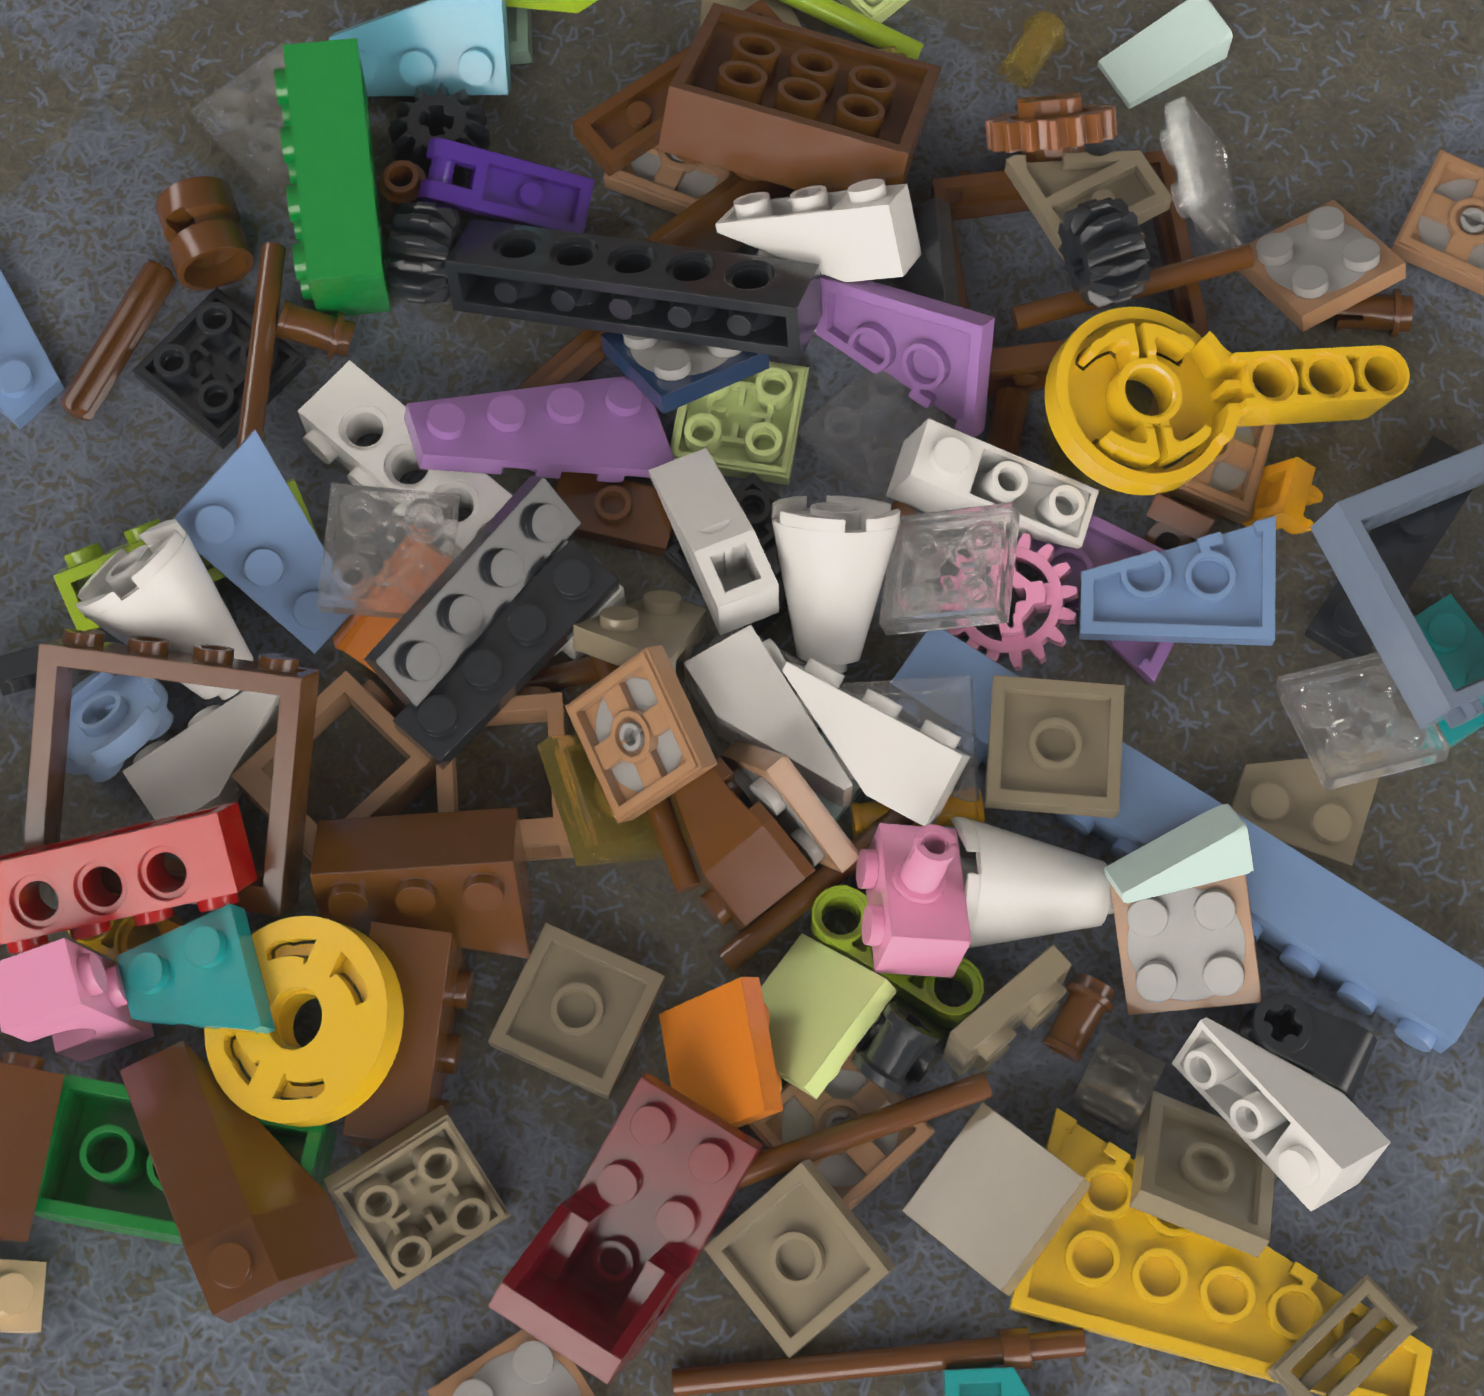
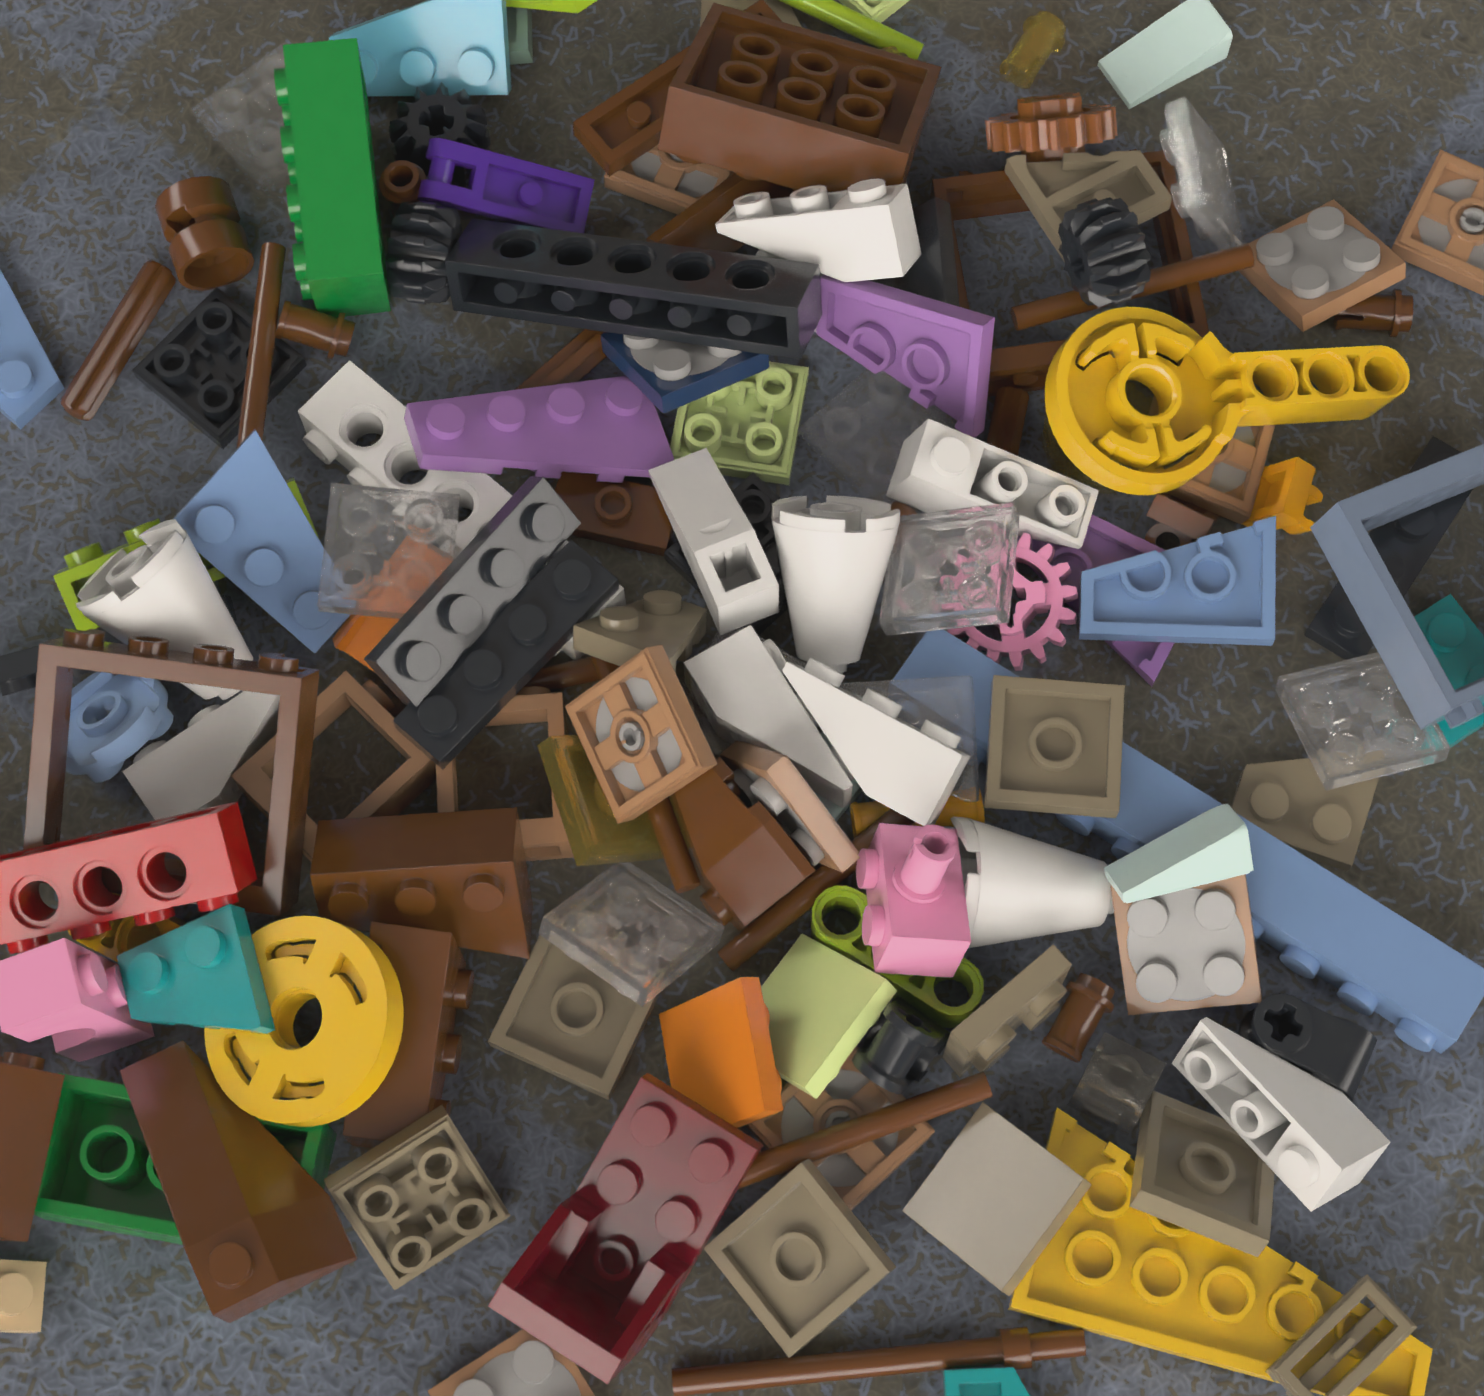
(631, 931): none -> clear tile

